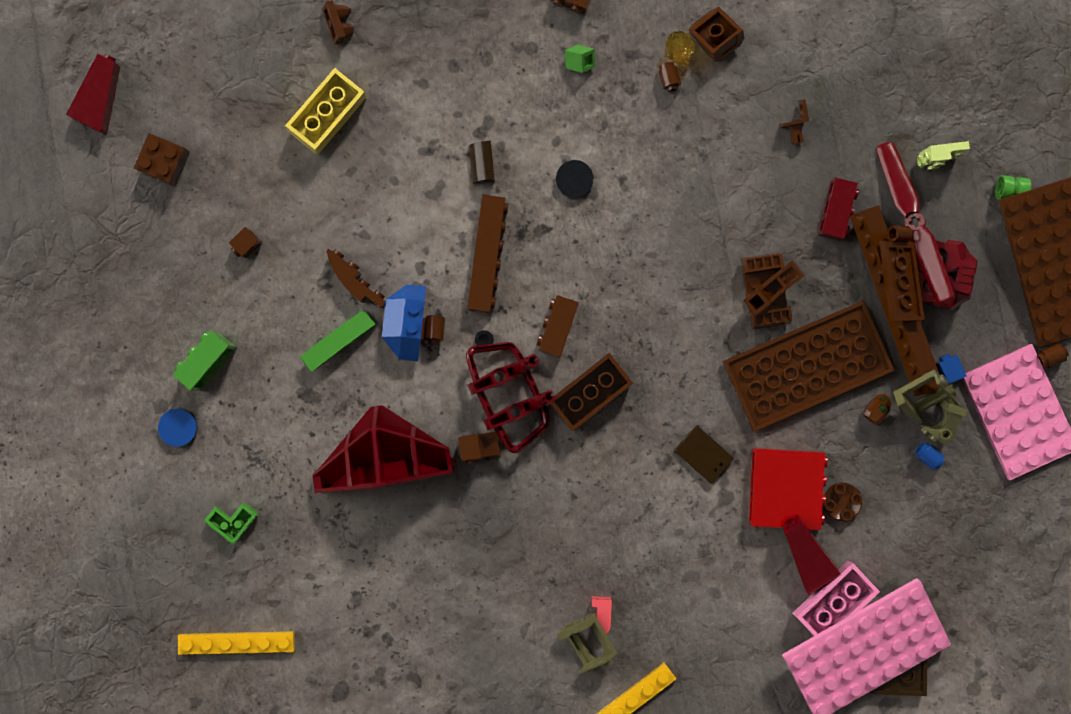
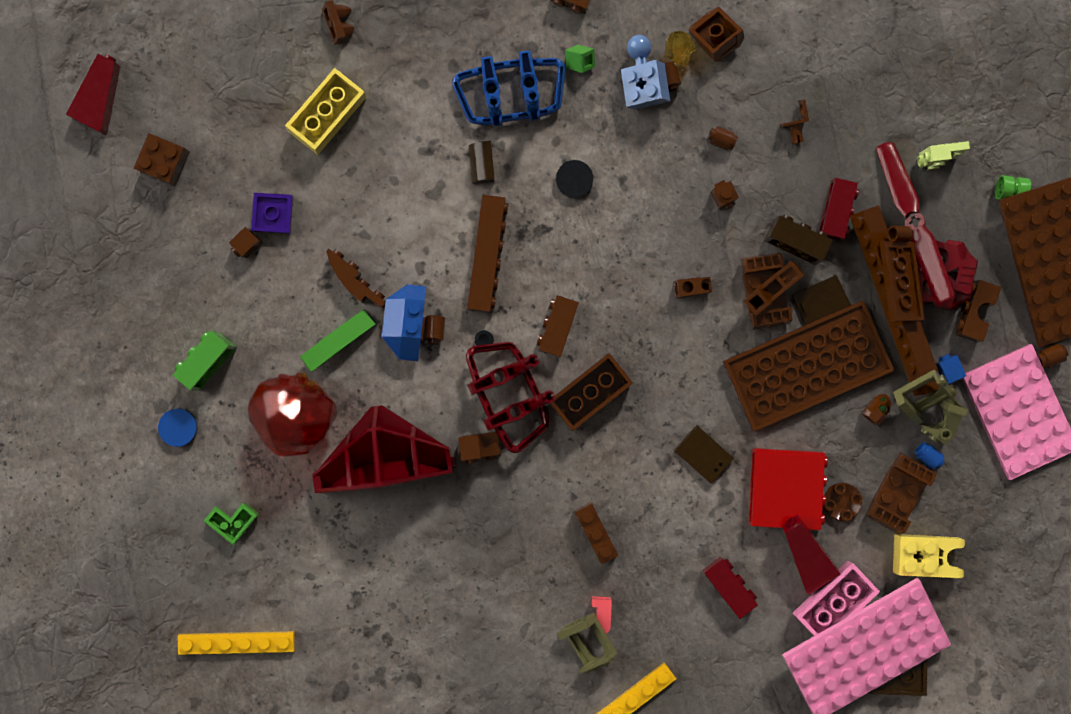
(272, 213): none -> dark purple plate
(291, 414): none -> clear red rock
(530, 95): none -> blue piece
(596, 533): none -> reddish brown brick
(646, 81): none -> medium blue brick
(692, 286): none -> reddish brown leg
(722, 138): none -> reddish brown brick
(724, 194): none -> reddish brown brick
(730, 587): none -> dark red brick
(798, 239): none -> dark brown brick
(821, 300): none -> dark brown container
(899, 493): none -> reddish brown plate
(931, 556): none -> light yellow brick
(970, 325): none -> reddish brown arch

